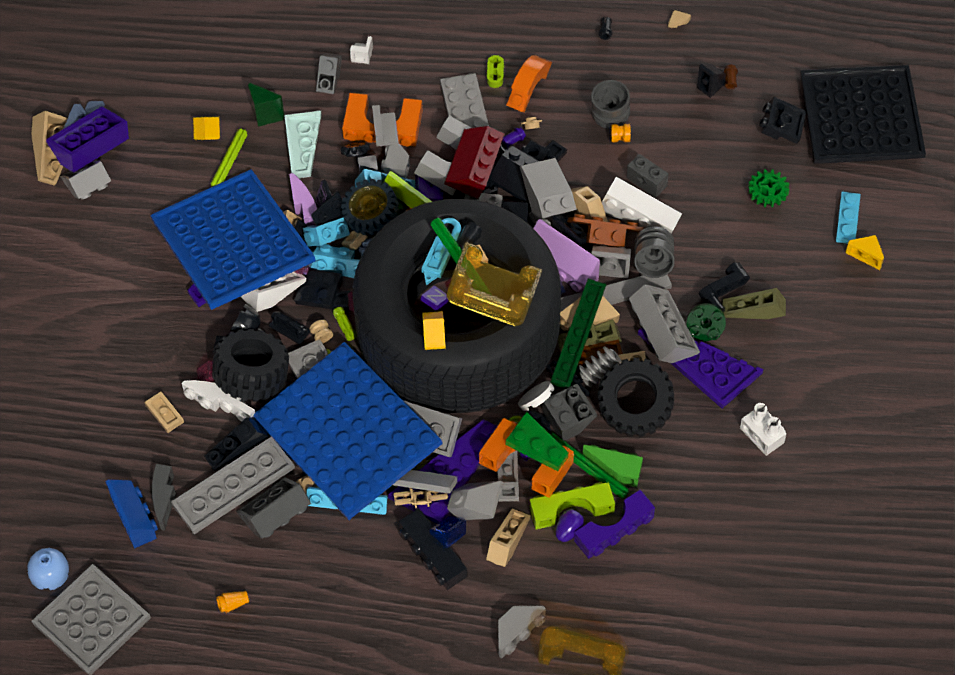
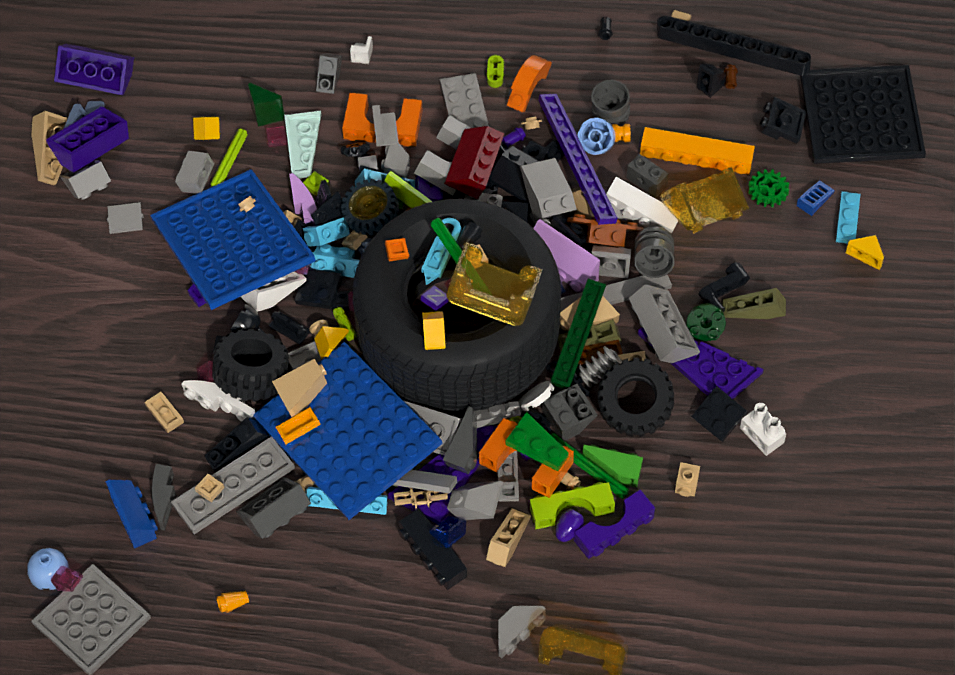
(66, 579): none -> clear pink slope
(93, 68): none -> dark purple slope
(125, 218): none -> light grey piece
(194, 172): none -> light grey brick
(209, 487): none -> tan plate
(247, 204): none -> tan plate
(276, 136): none -> clear pink plate
(298, 425): none -> light orange tile
(301, 386): none -> tan slope
(313, 182): none -> lime plate
(329, 339): none -> yellow slope
(396, 249): none -> orange tile
(463, 448): none -> dark grey slope
(495, 414): none -> light grey hinge
(570, 481): none -> tan pin
(578, 159): none -> dark purple plate
(589, 135): none -> light blue cylinder
(687, 479): none -> tan brick
(696, 150): none -> light orange brick
(706, 200): none -> clear yellow windscreen
(719, 414): none -> black plate
(734, 45): none -> black beam
(807, 206): none -> blue slope

